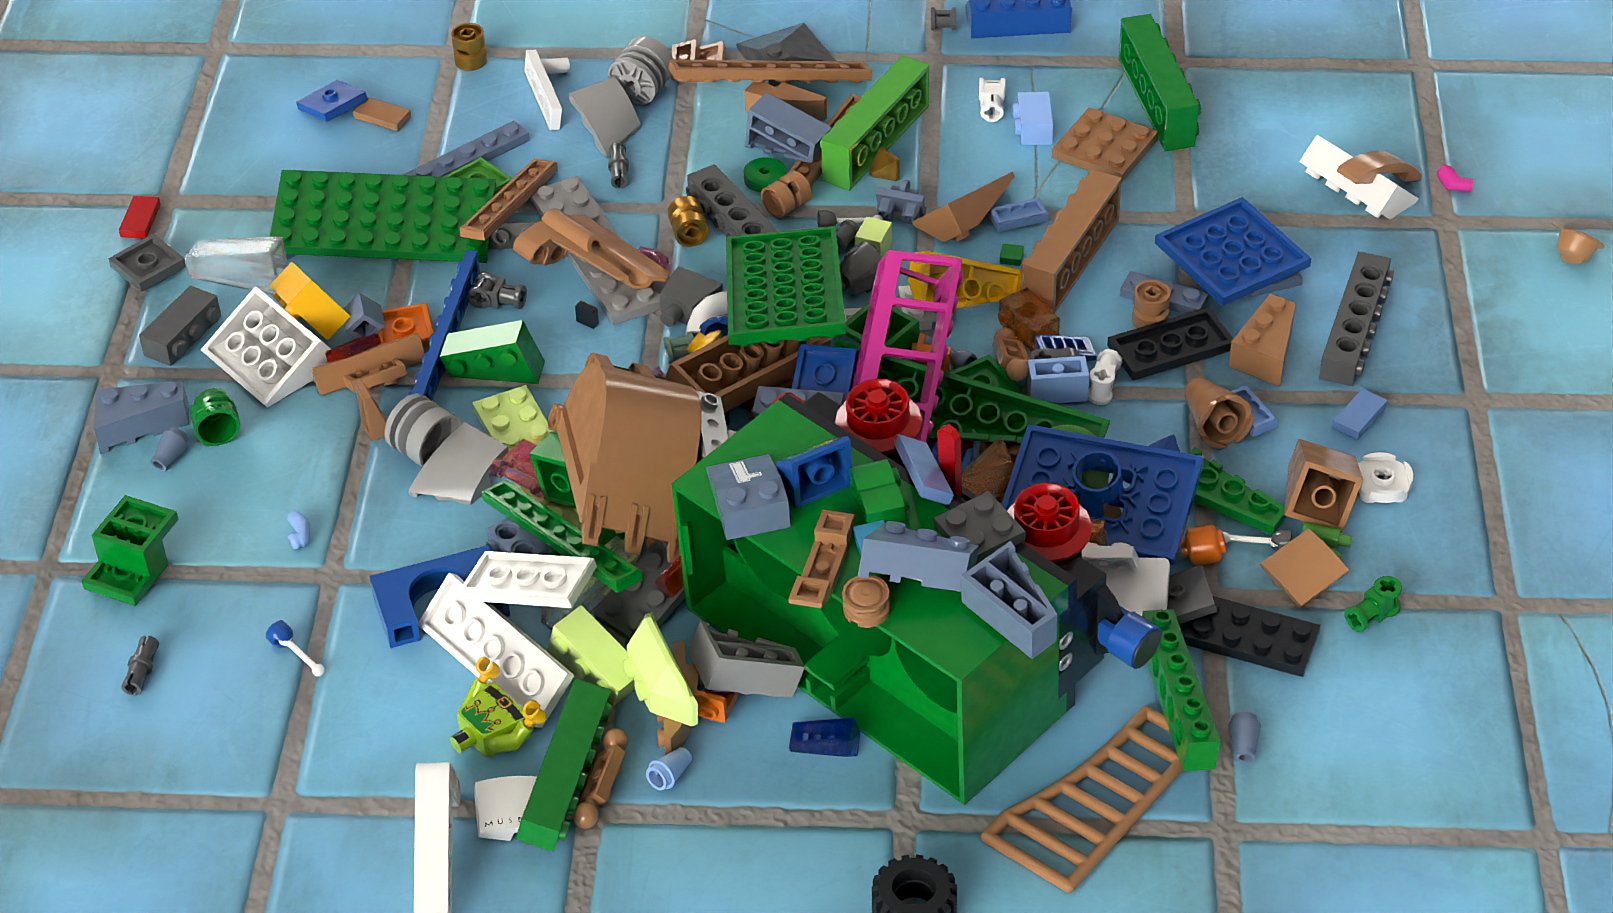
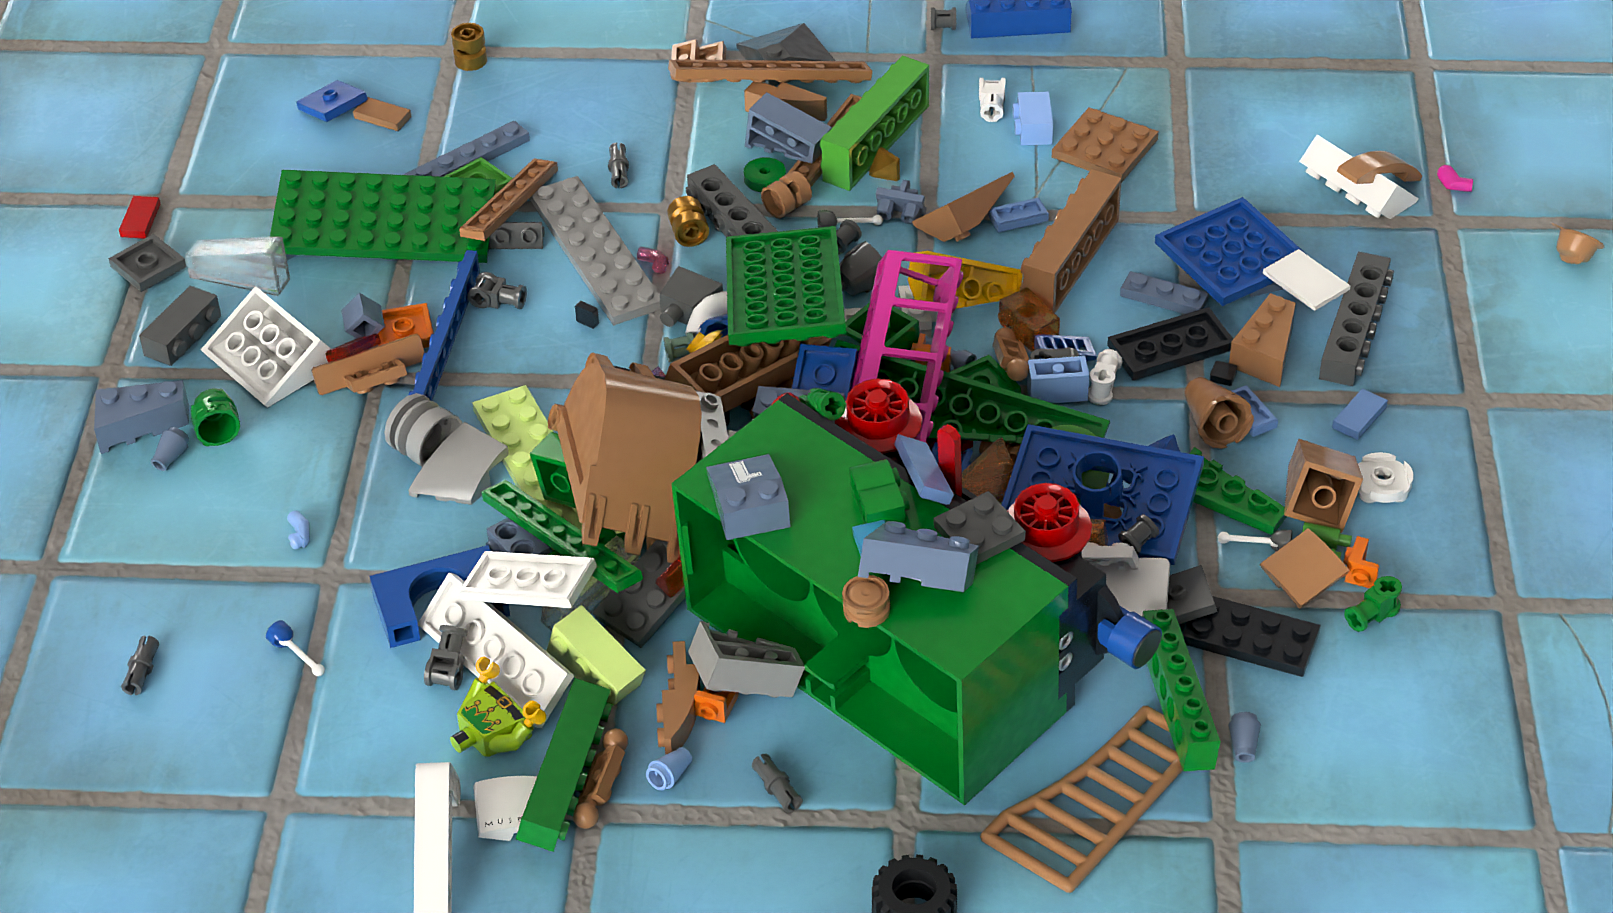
(130, 550): green bracket -> none
(307, 300): yellow wedge -> none
(371, 415): medium nougat slope -> none
(446, 662): none -> dark grey connector
(493, 353): green wedge -> none
(520, 459): clear pink plate -> none
(536, 72): white piece -> none
(558, 233): medium nougat panel -> none
(606, 113): light grey slope -> none
(642, 69): light grey wheel -> none
(658, 675): yellowish green wedge -> none
(777, 783): none -> dark grey pin
(816, 471): blue slope -> none
(824, 561): medium nougat slope -> none
(825, 402): none -> green hinge
(844, 743): clear blue slope -> none
(876, 233): yellowish green brick -> none
(1010, 601): sand blue wedge -> none
(1011, 254): green piece -> none
(1139, 533): none -> dark grey bush
(1150, 303): medium nougat wheel -> none
(1159, 82): green brick -> none
(1203, 545): orange head -> none
(1223, 373): none -> black piece
(1306, 279): none -> white piece
(1360, 571): none -> orange bracket

